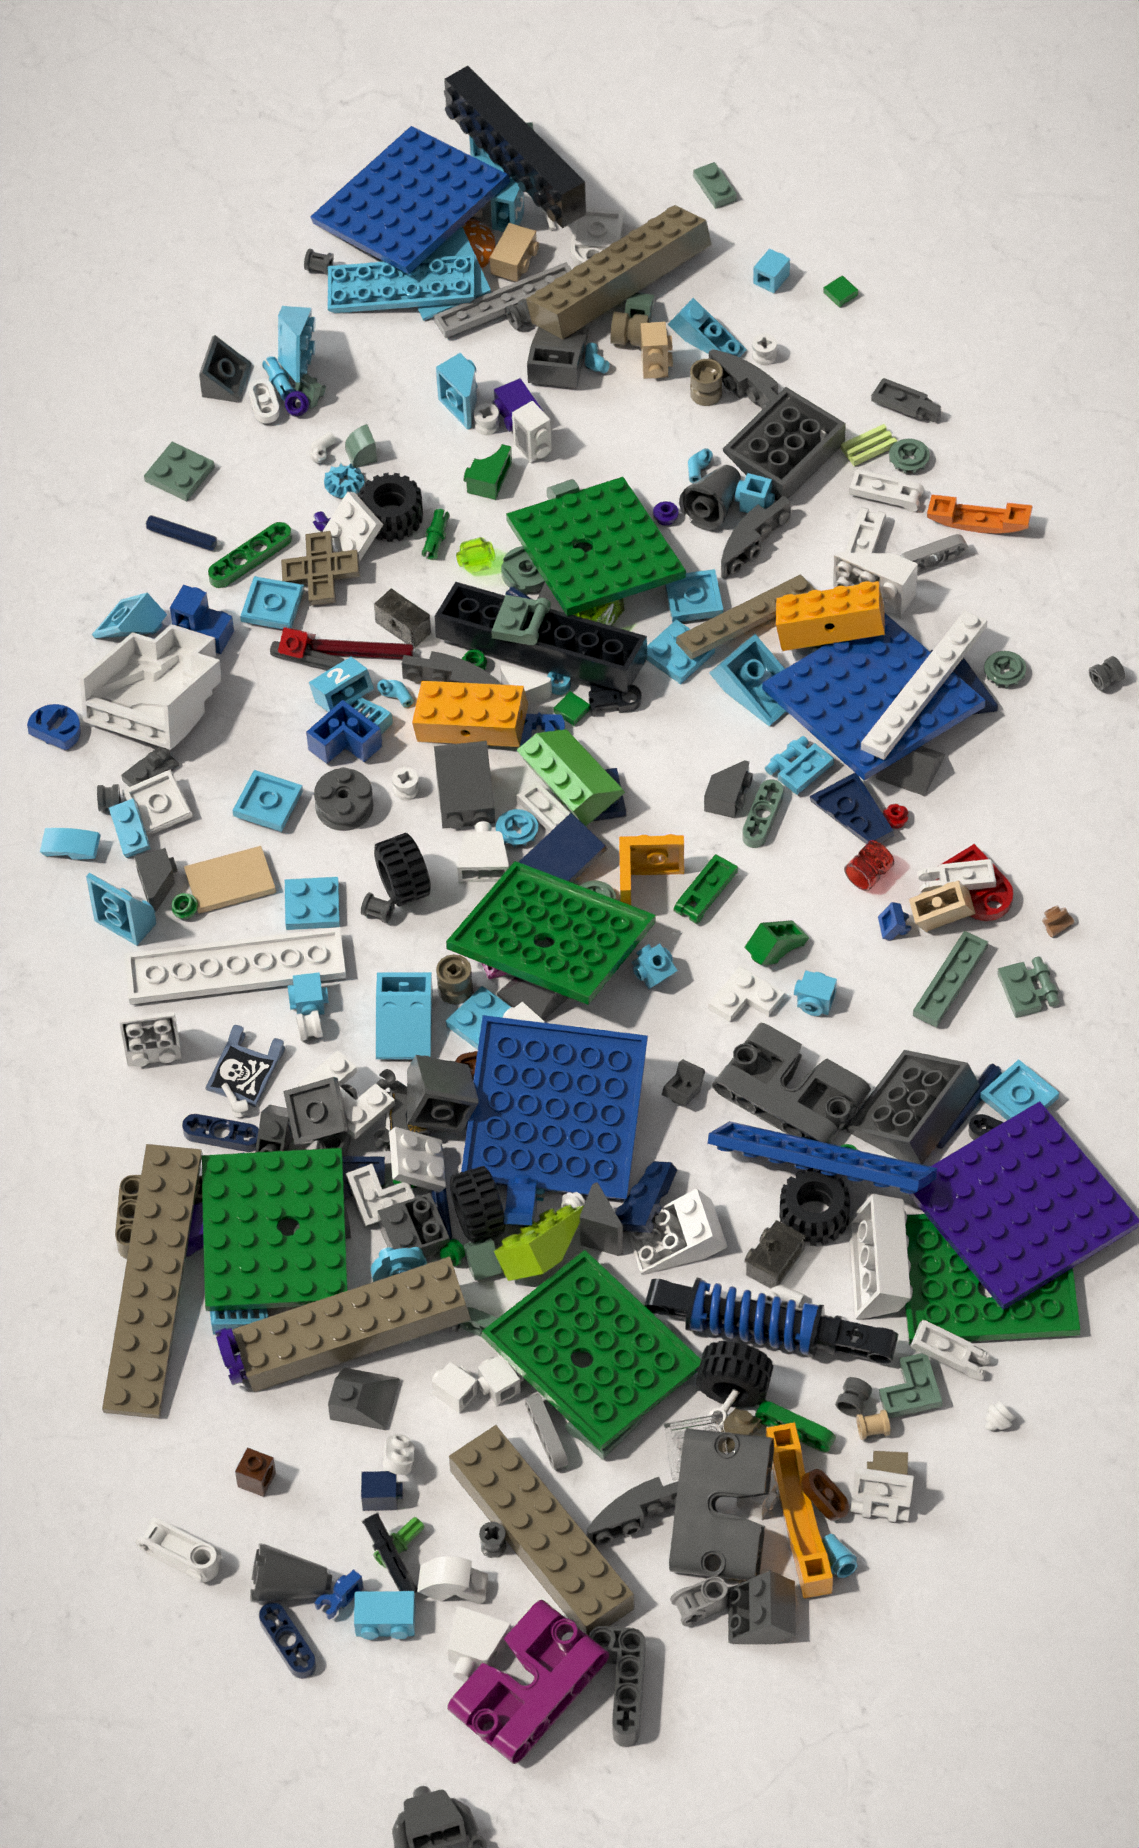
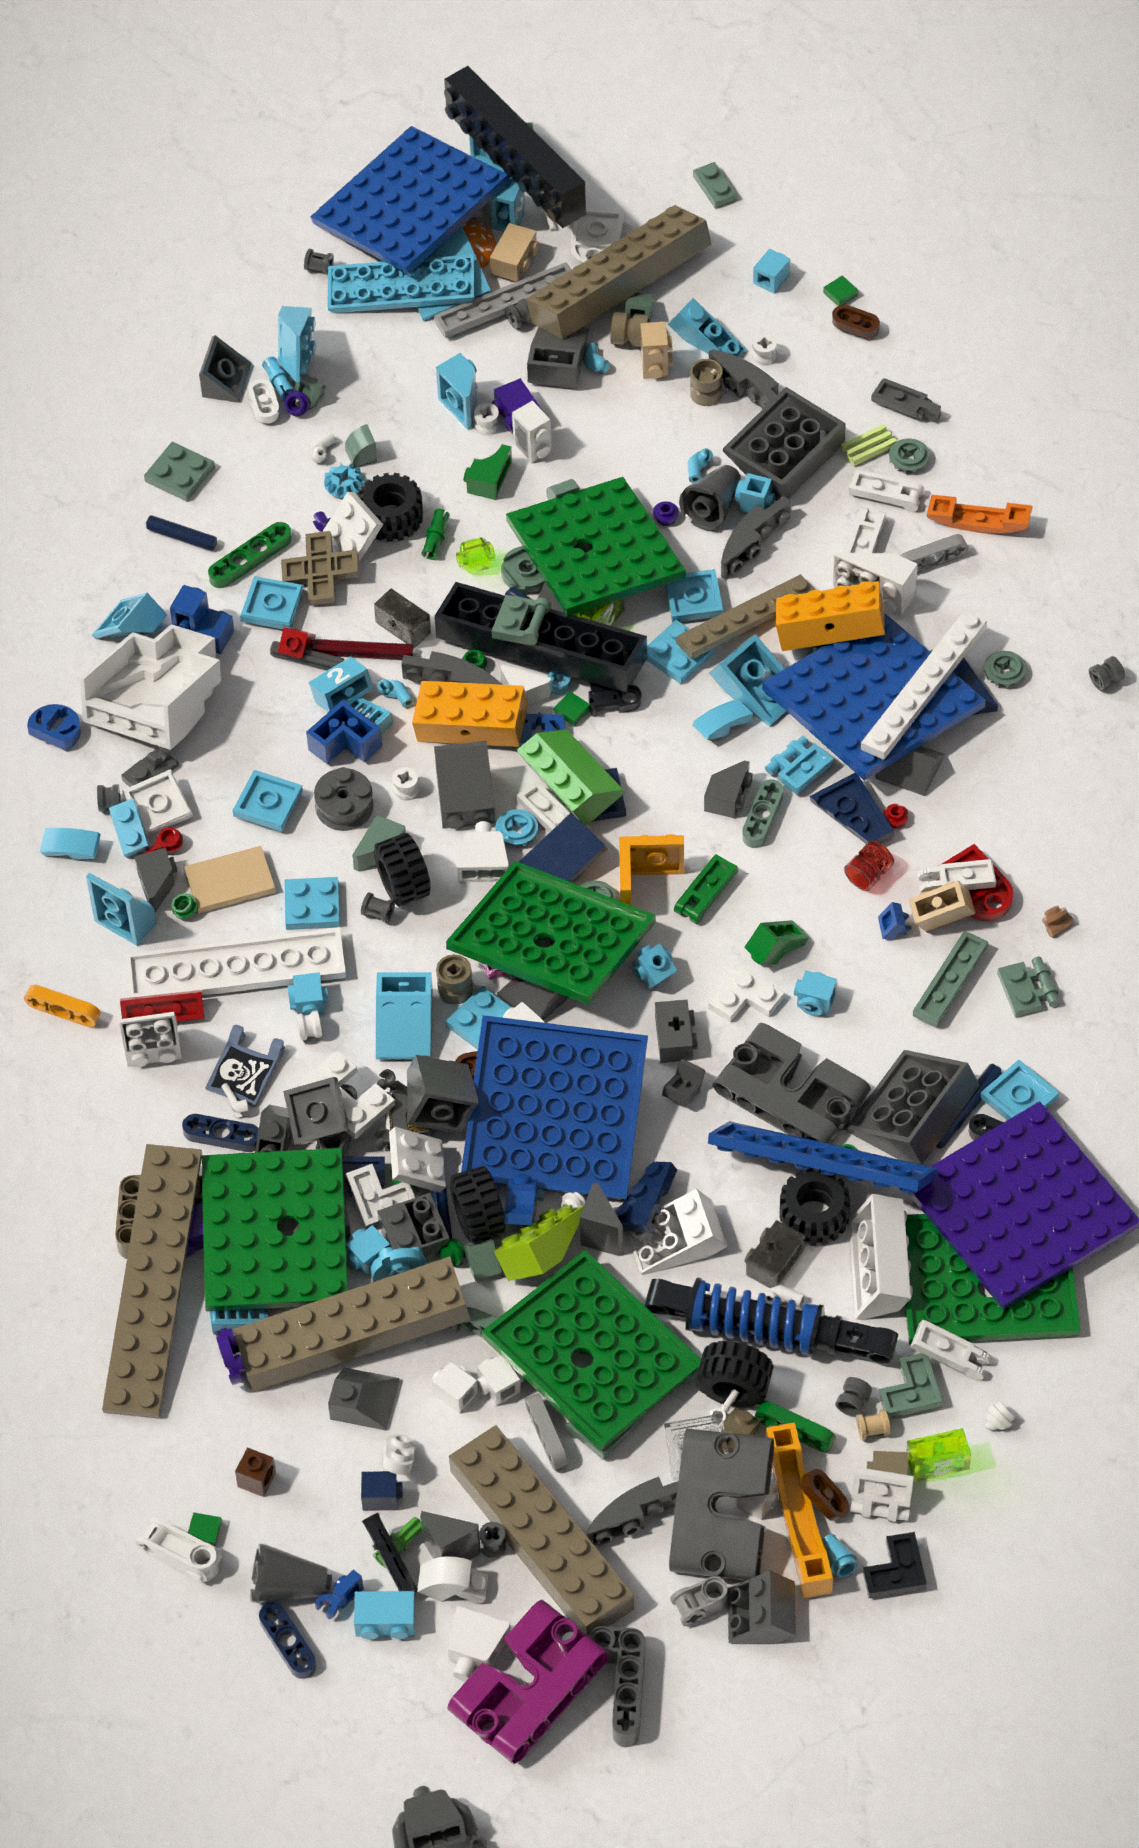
(62, 1005): none -> light orange beam
(168, 838): none -> red plate
(185, 1005): none -> red plate
(205, 1527): none -> green tile
(364, 1249): none -> medium azure brick
(379, 830): none -> sand green slope
(450, 1536): none -> dark grey slope
(674, 1031): none -> dark grey brick
(718, 720): none -> medium azure slope
(857, 321): none -> reddish brown plate
(902, 1573): none -> black plate
(938, 1454): none -> clear neon green brick

